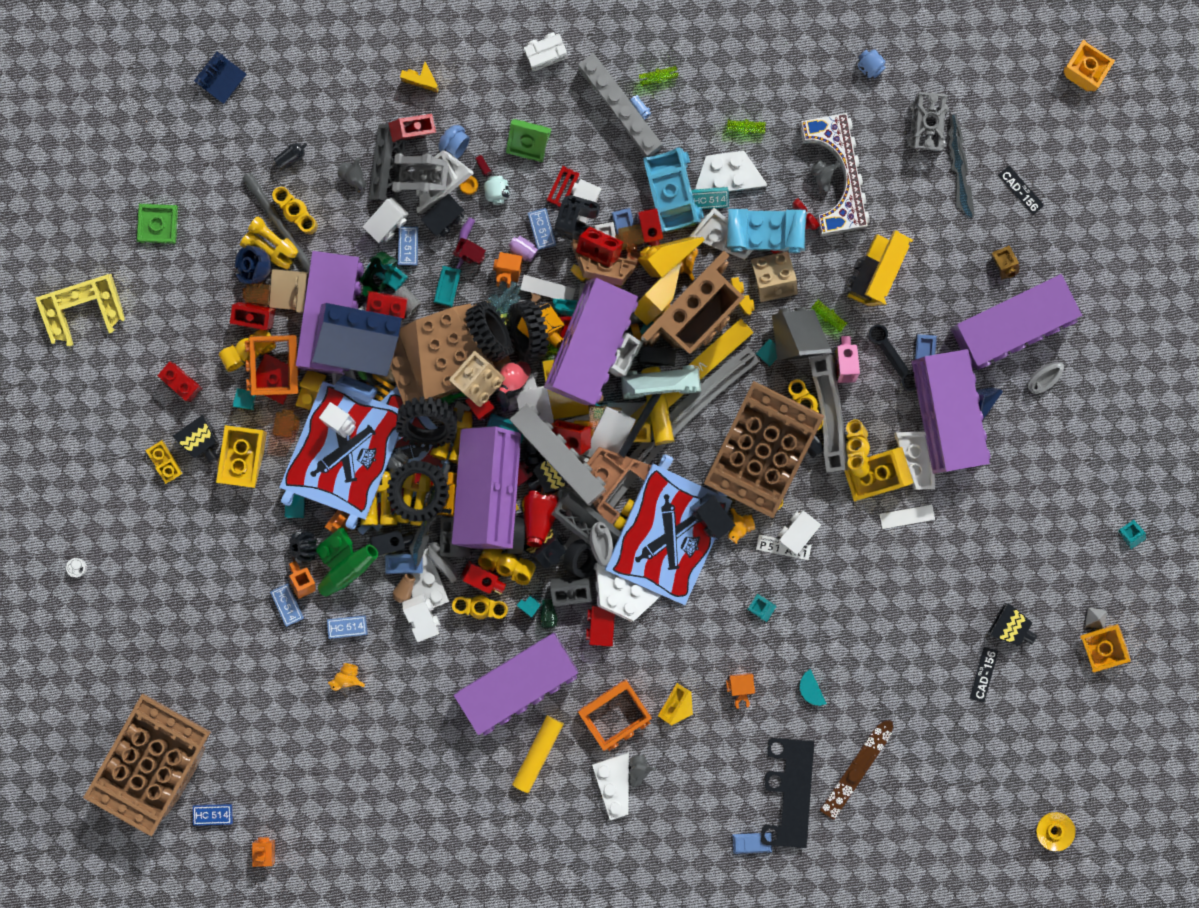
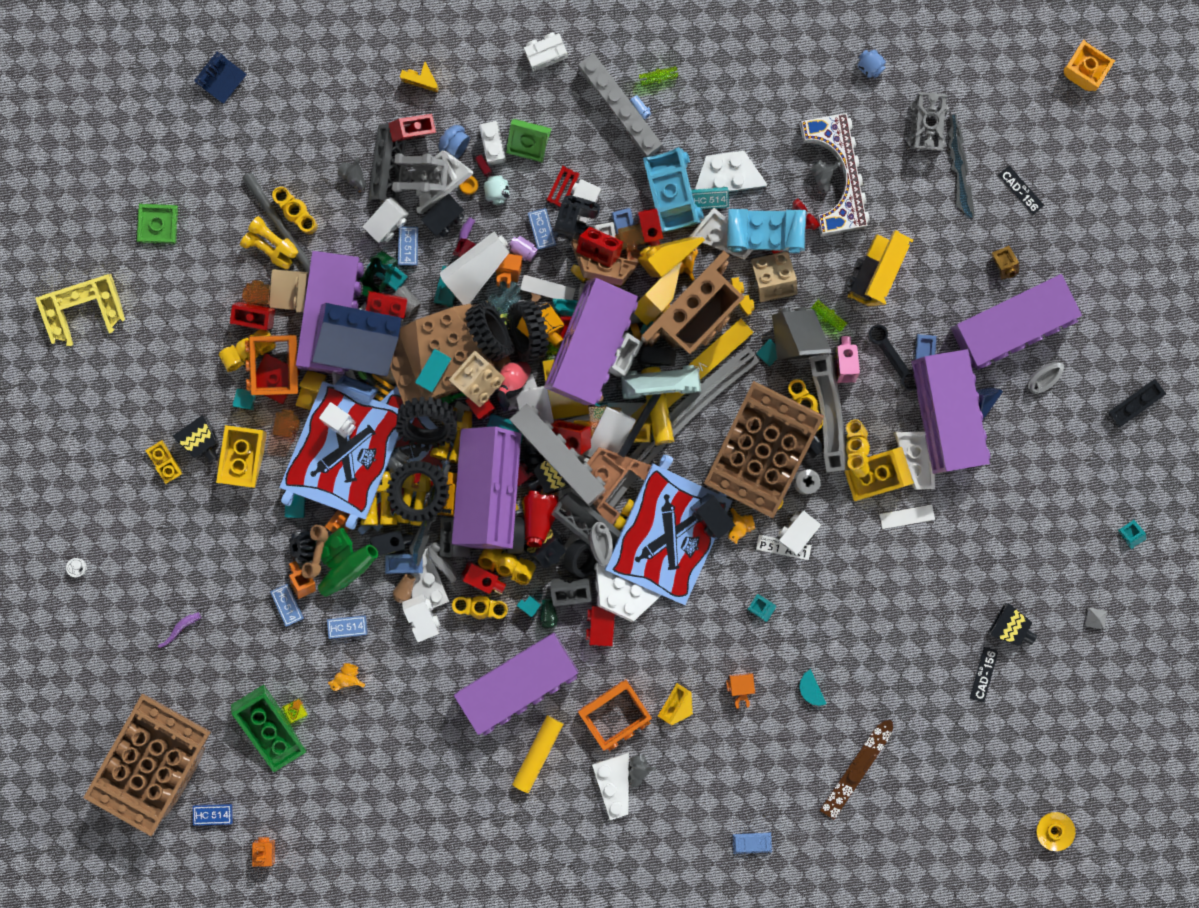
(179, 381): red brick -> none
(186, 621): none -> medium lavender animal
(252, 265): dark blue cylinder -> none
(267, 728): none -> green slope
(290, 155): black piece -> none
(294, 711): none -> clear neon green tile
(318, 533): none -> medium nougat bar
(433, 370): none -> teal tile
(475, 267): none -> white slope
(492, 143): none -> white brick
(746, 126): clear neon green pin -> none
(797, 791): black piece -> none
(801, 487): none -> light grey piece
(1106, 648): light orange slope -> none
(1136, 403): none -> black plate

